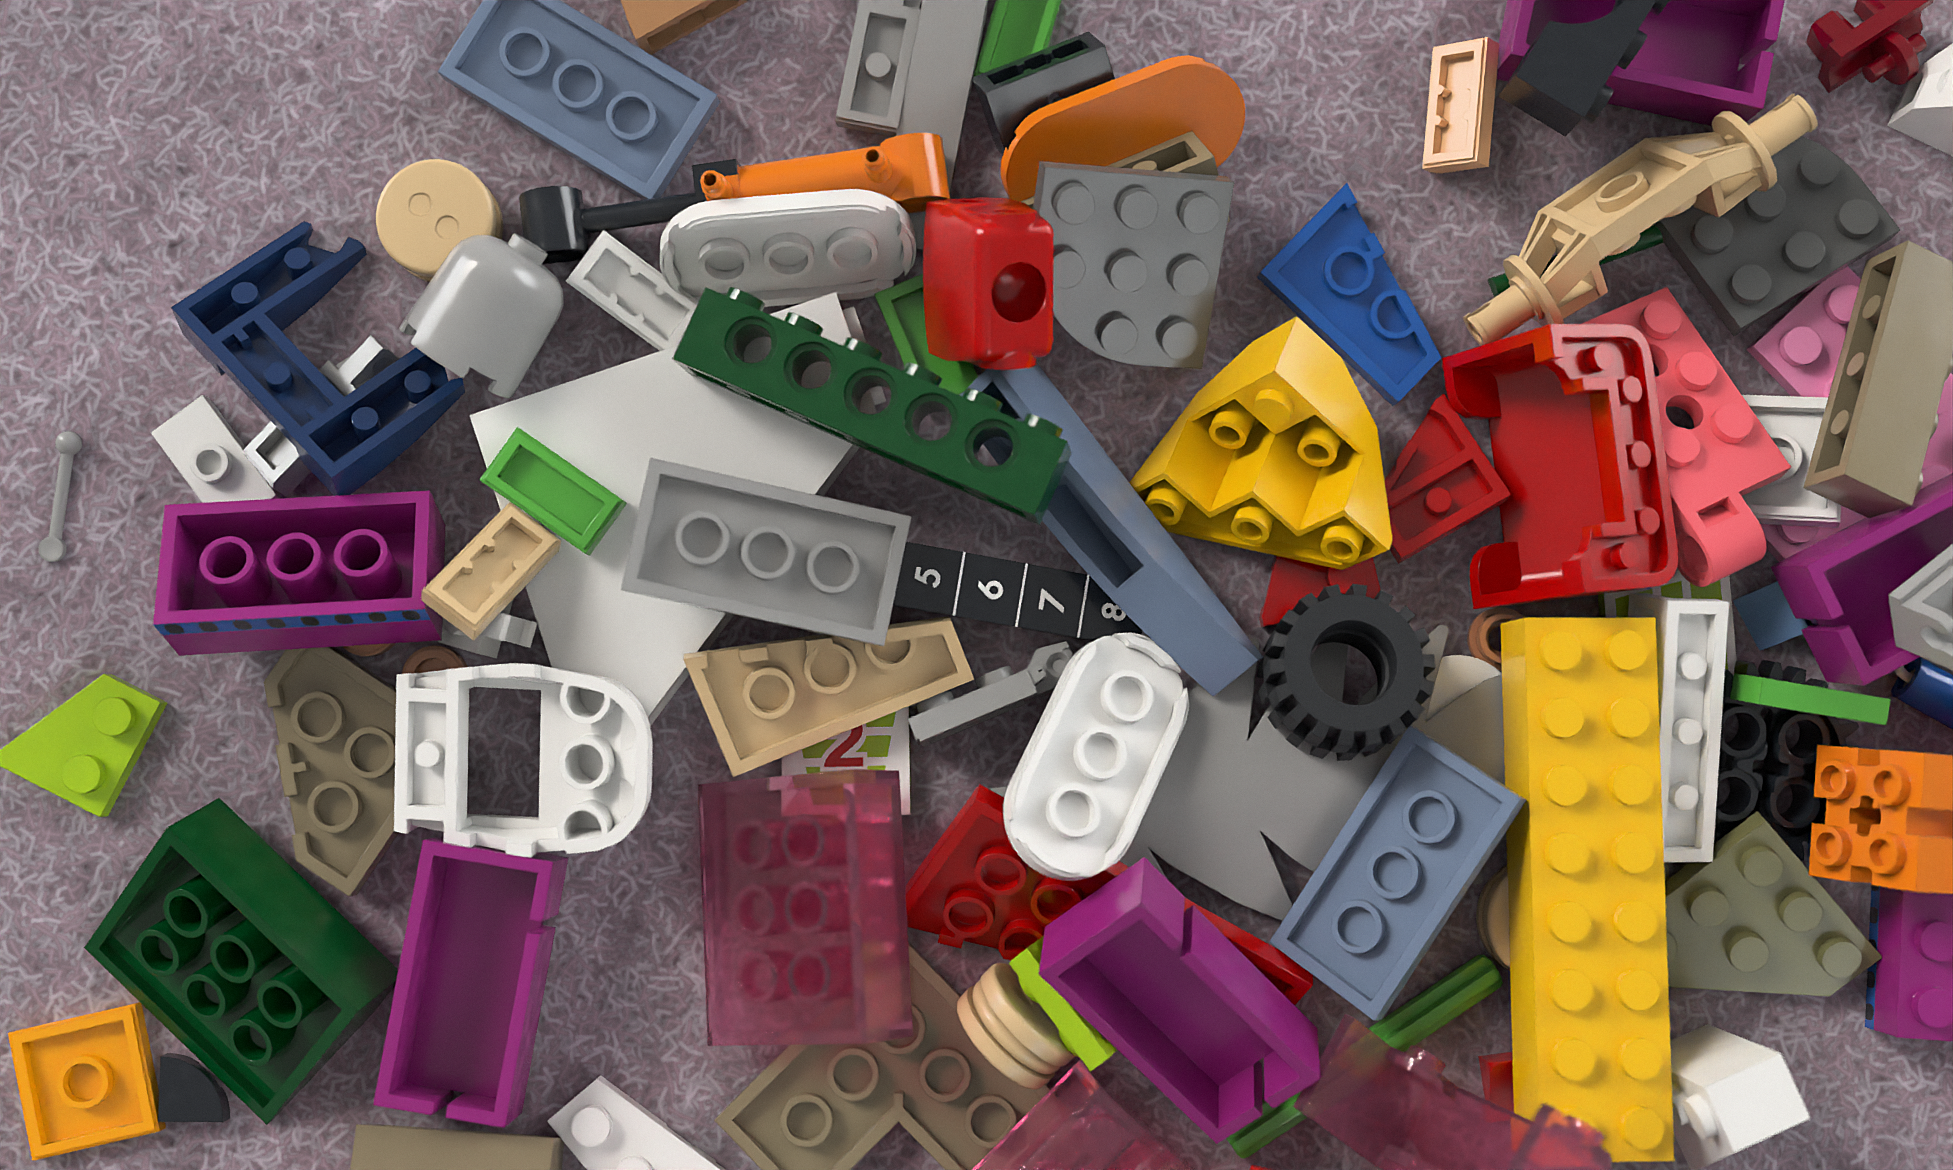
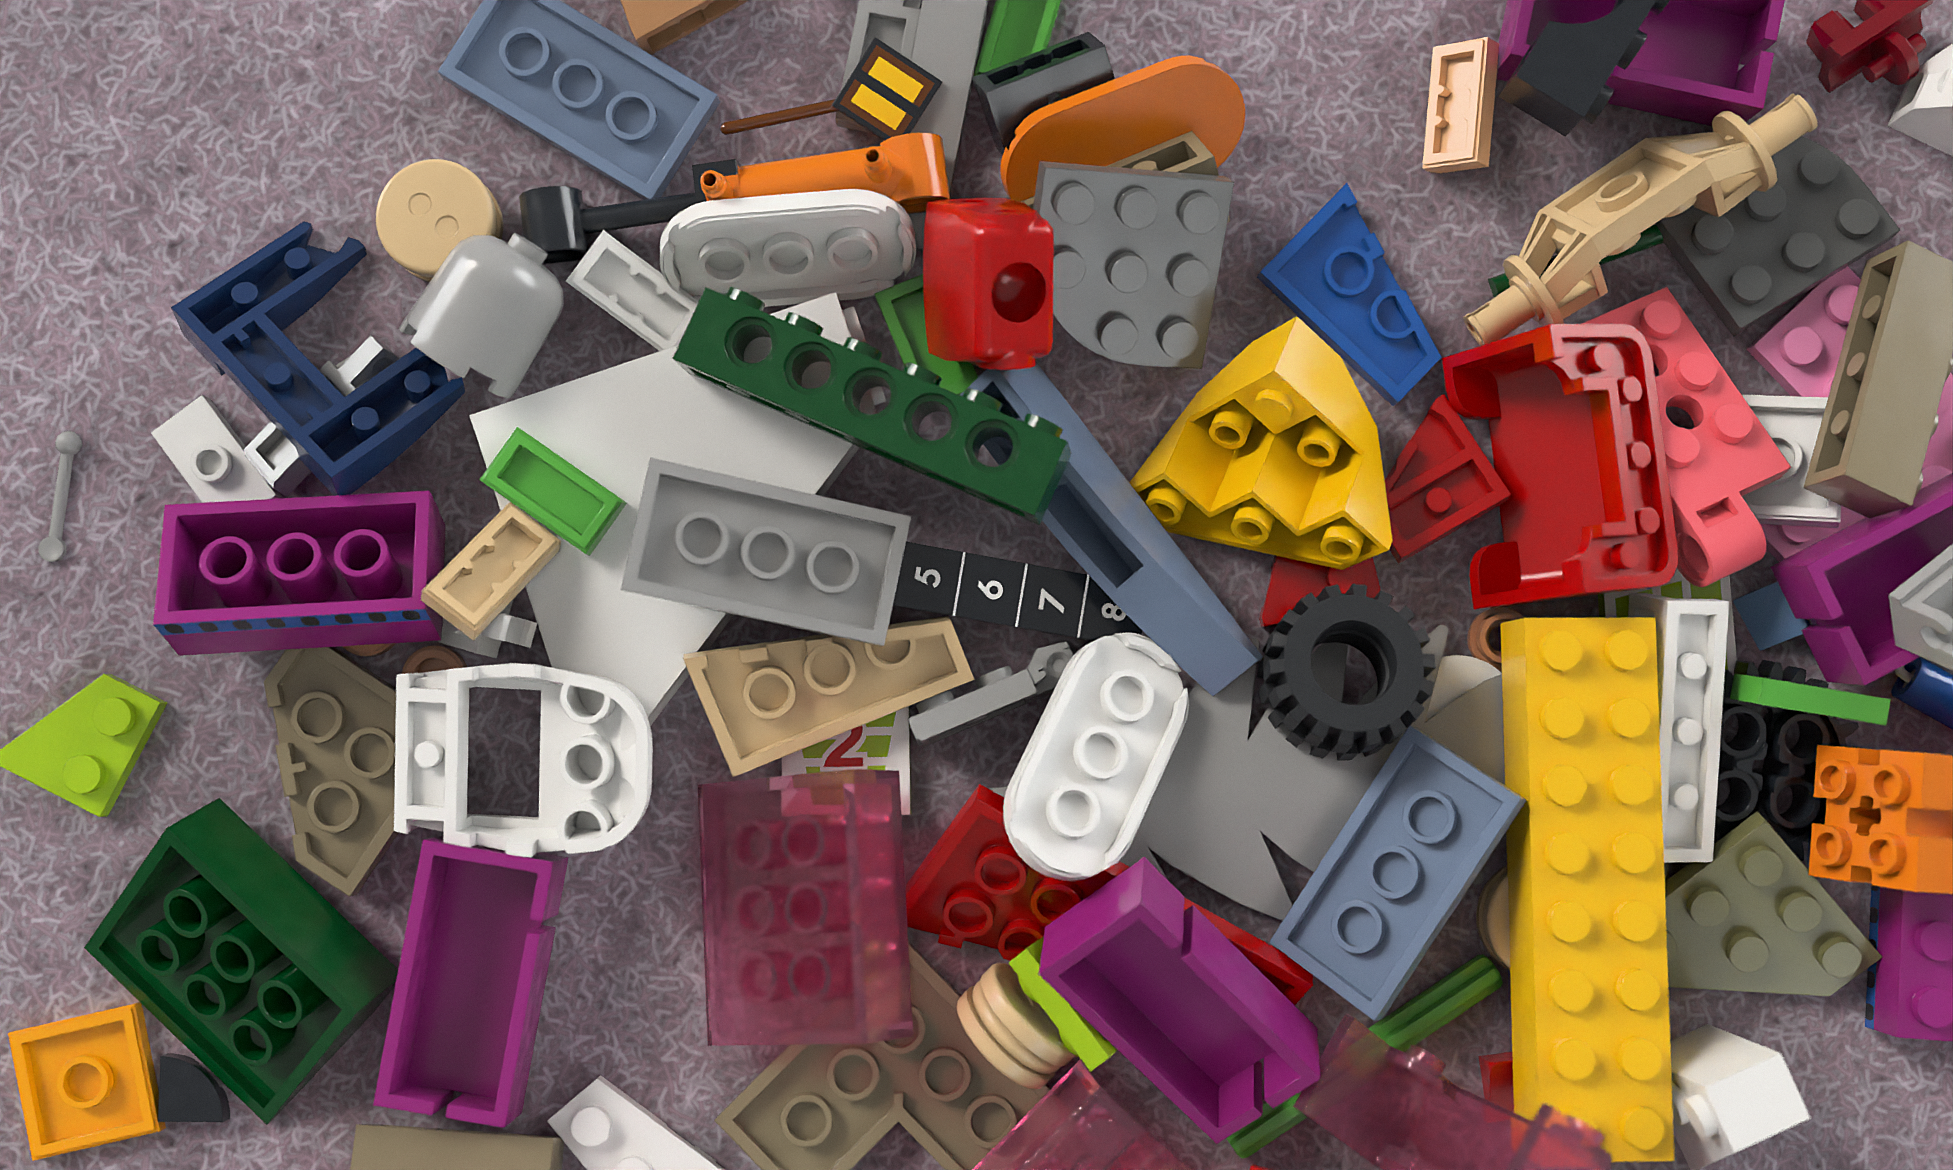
(881, 95): none -> piece

